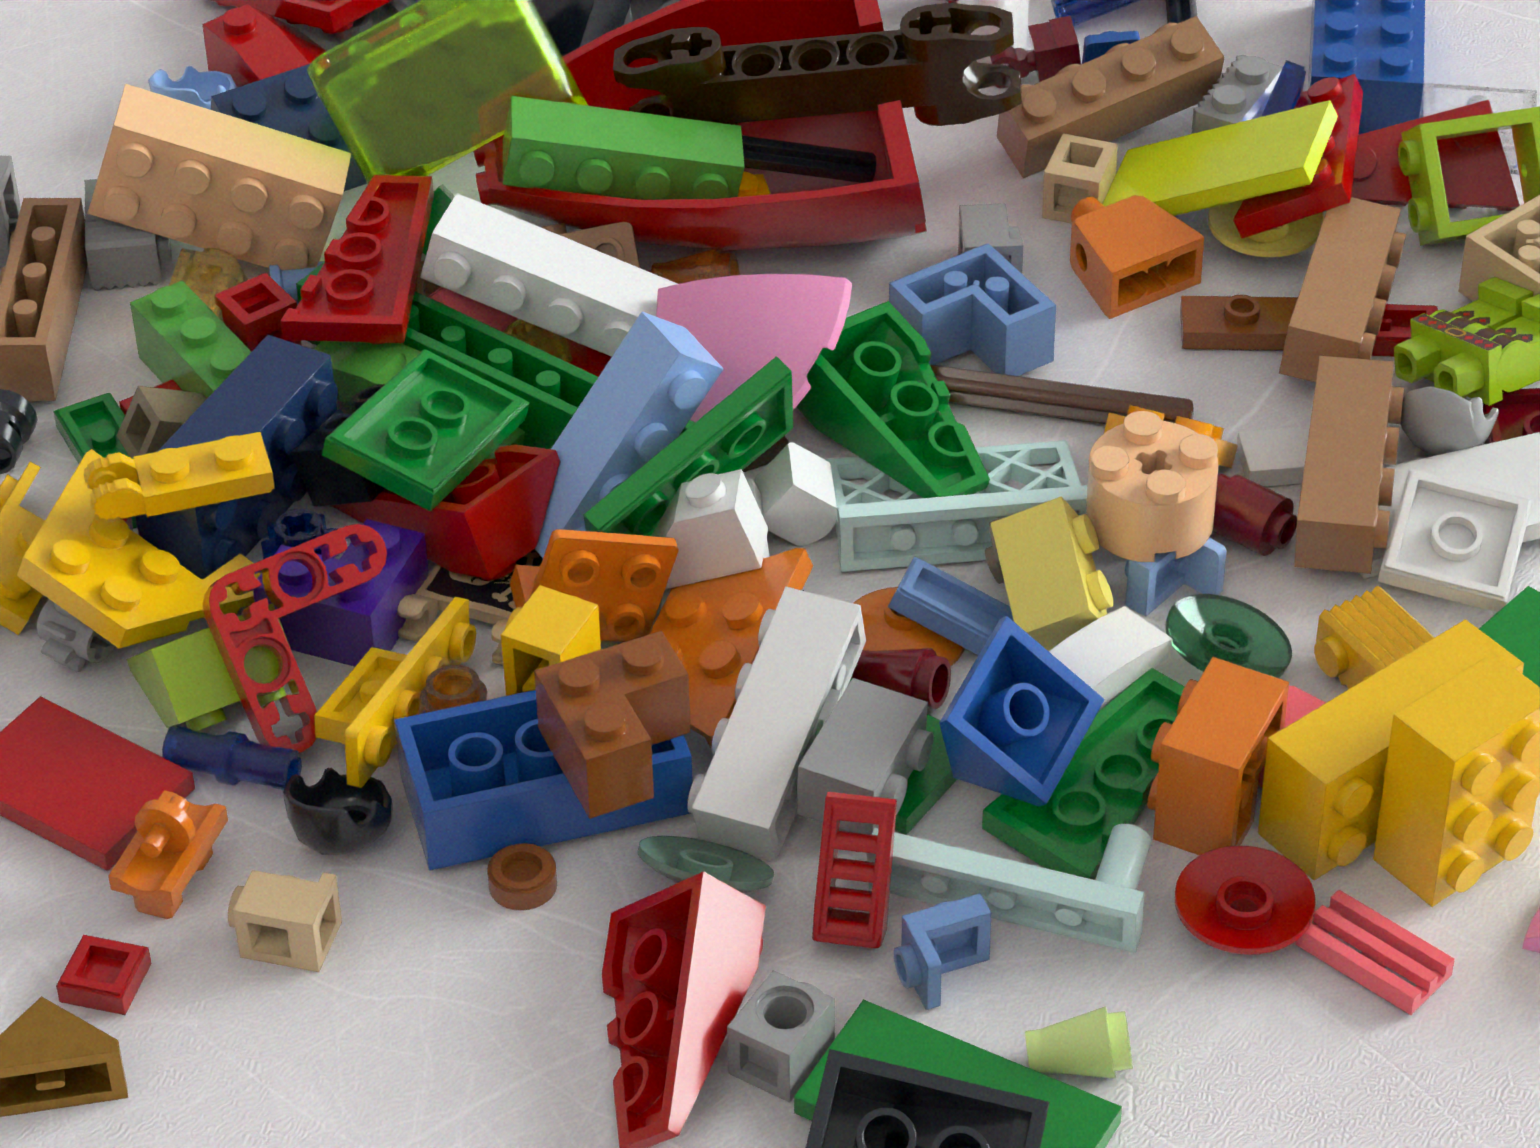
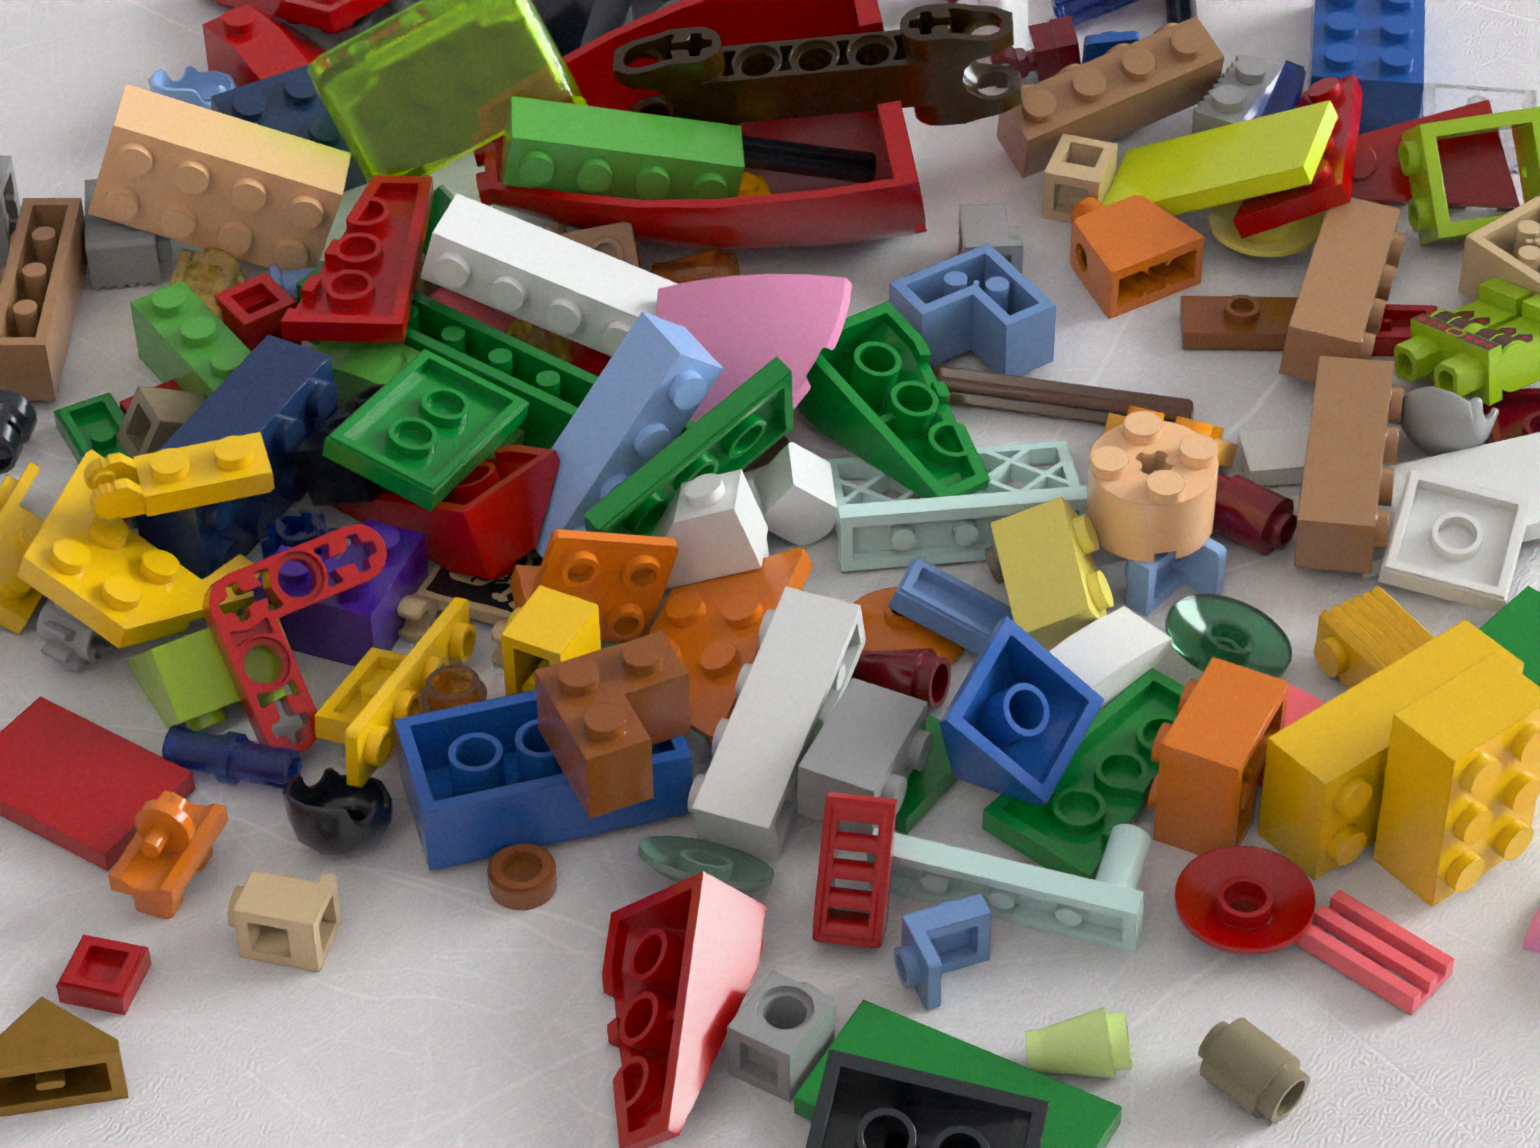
(1252, 1069): none -> dark tan brick

